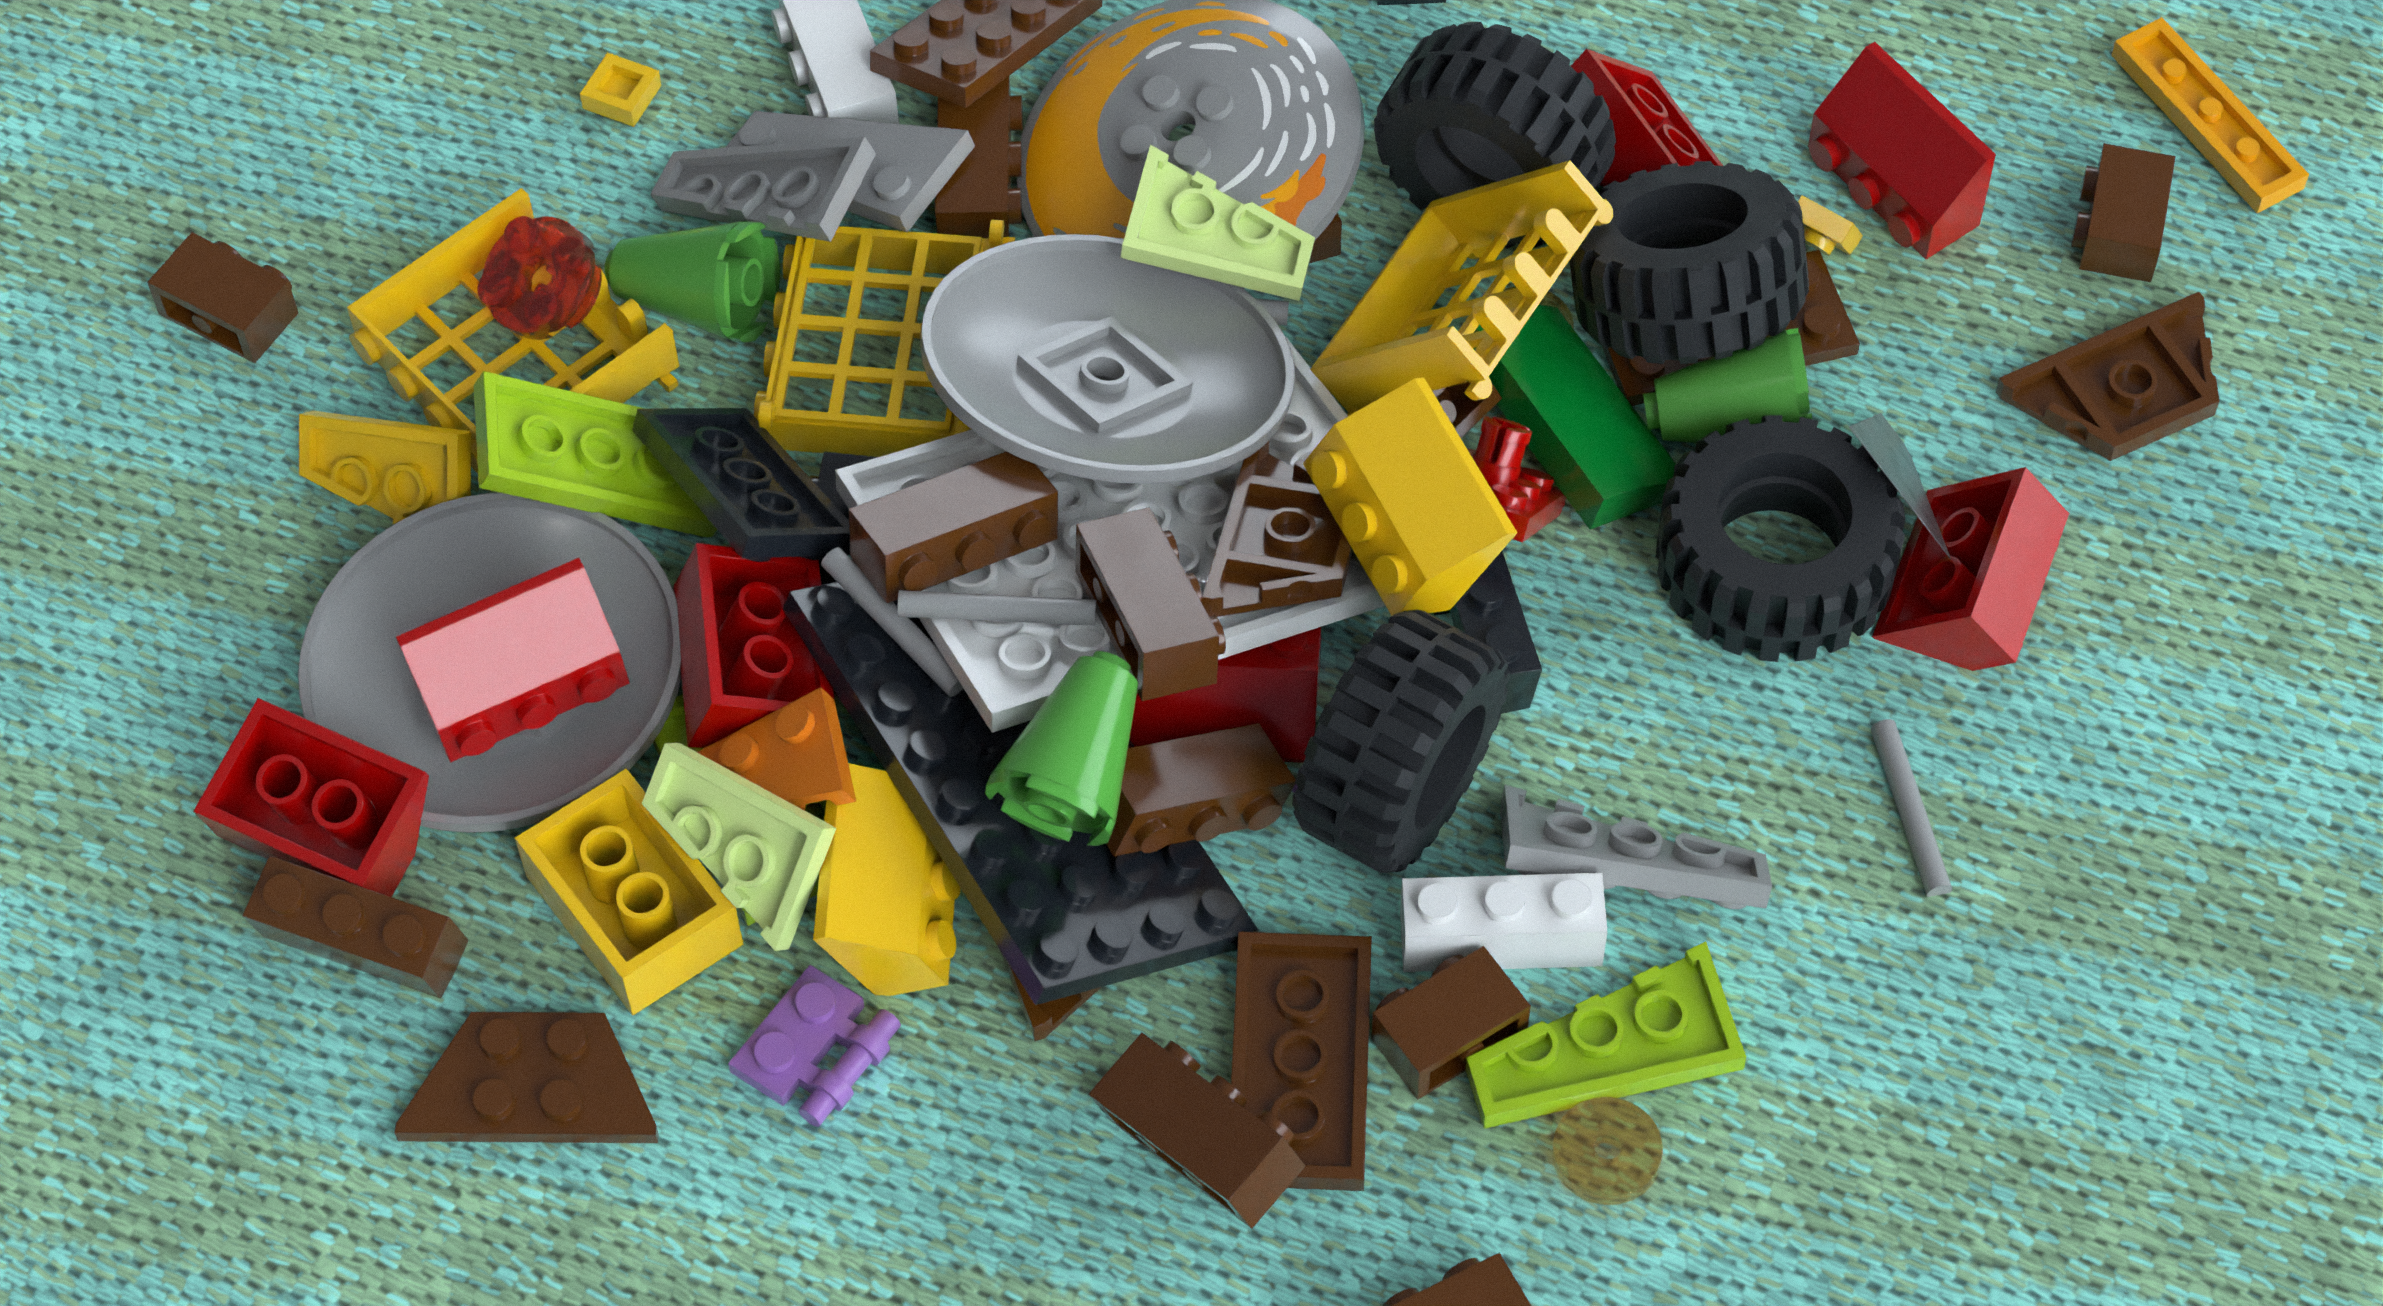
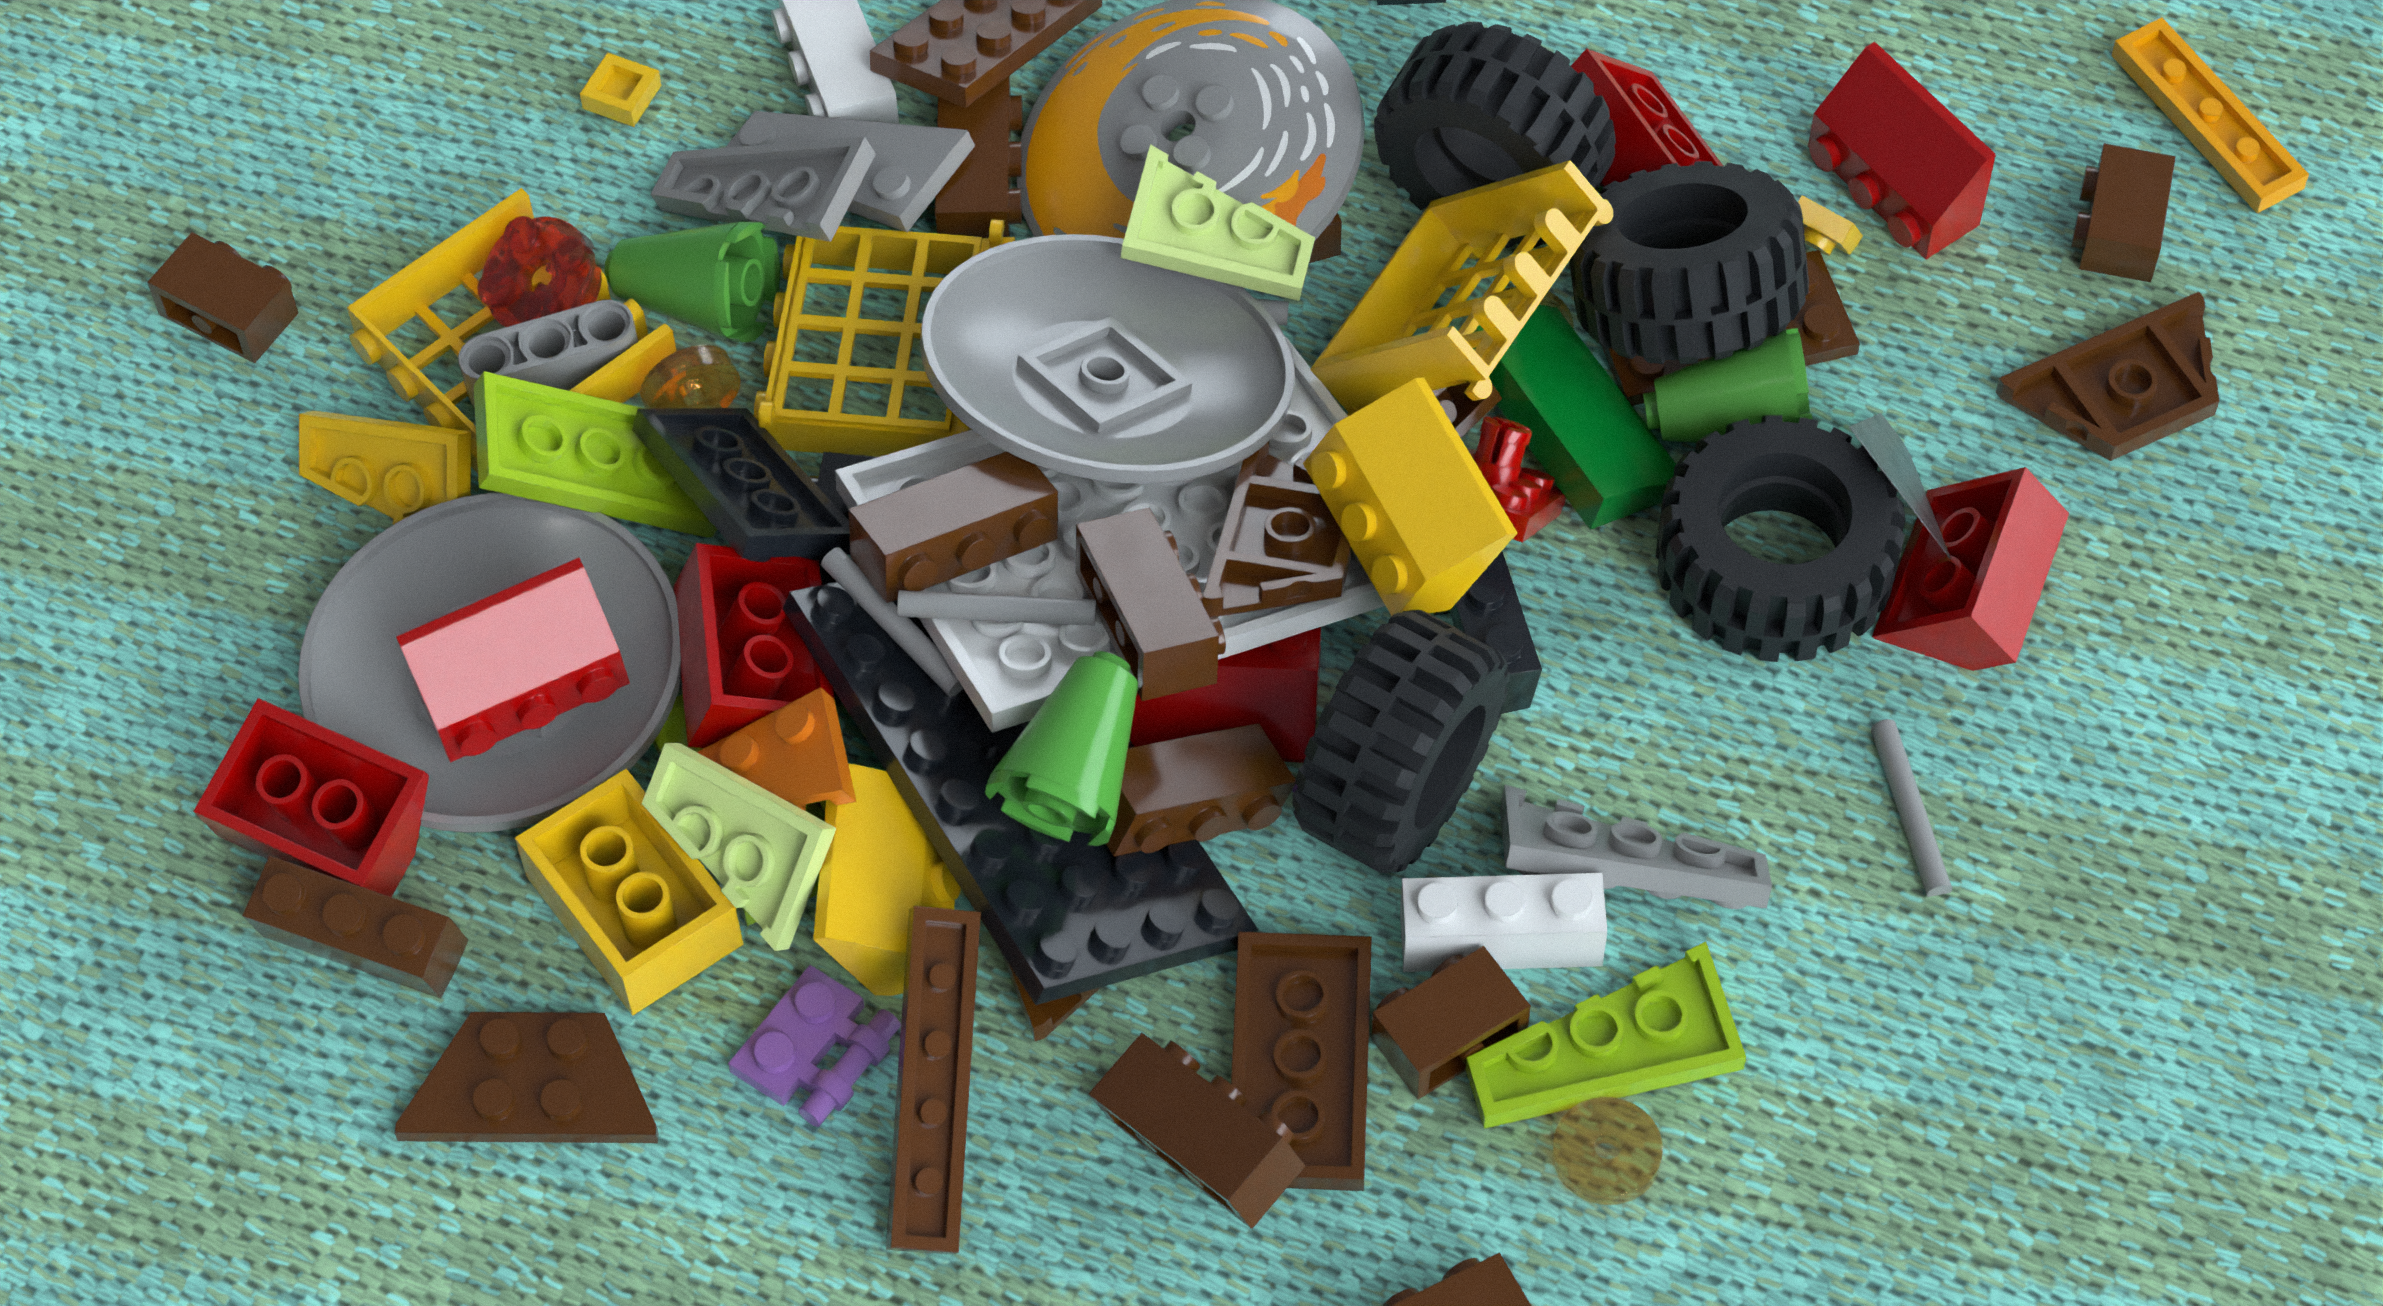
(574, 337): none -> light grey beam
(692, 379): none -> clear orange piece
(933, 1081): none -> reddish brown plate

